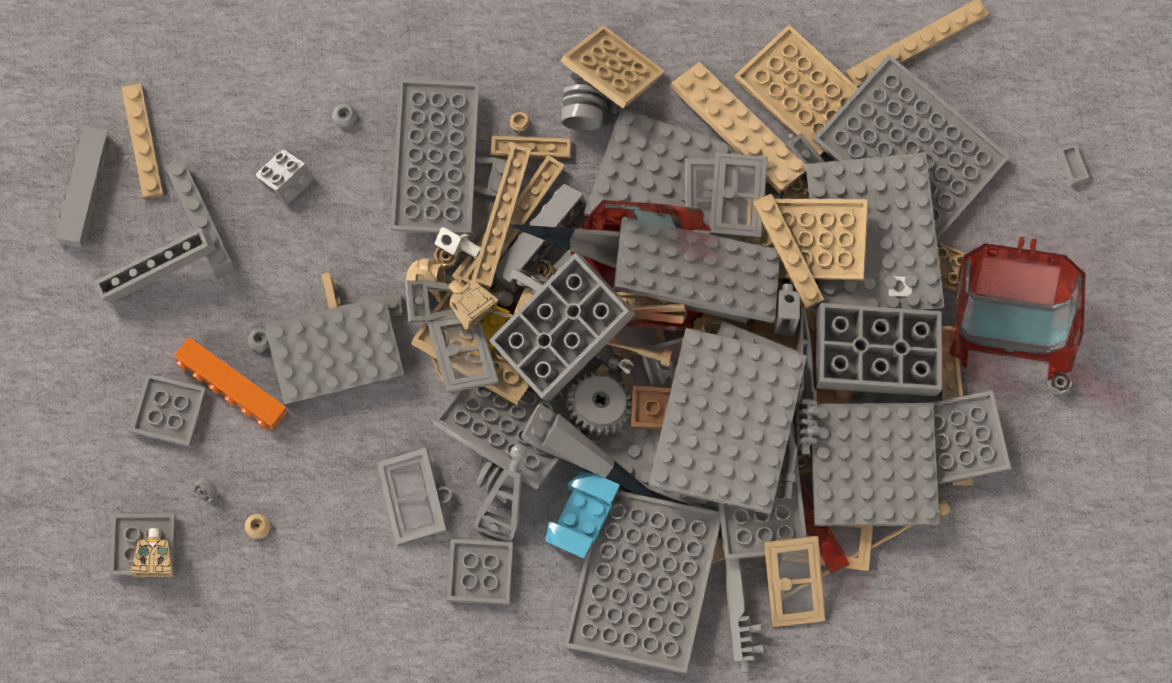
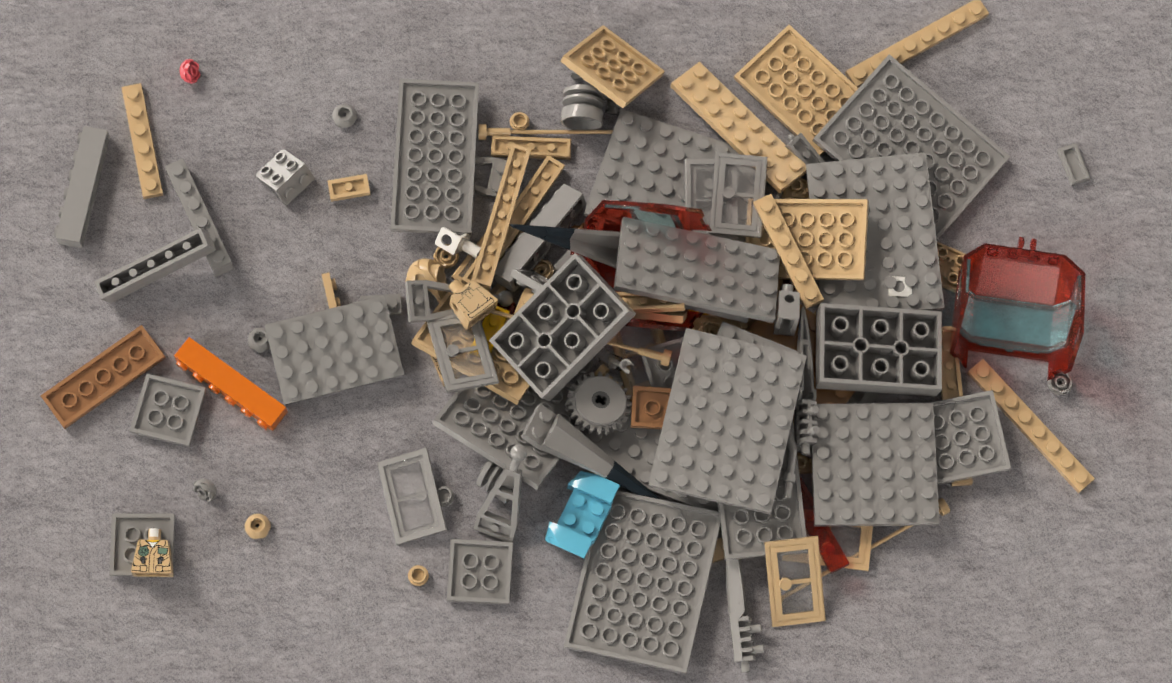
(103, 376): none -> medium nougat plate
(189, 71): none -> coral plate
(348, 187): none -> tan plate
(418, 575): none -> tan plate
(483, 131): none -> tan piece
(1031, 426): none -> tan plate

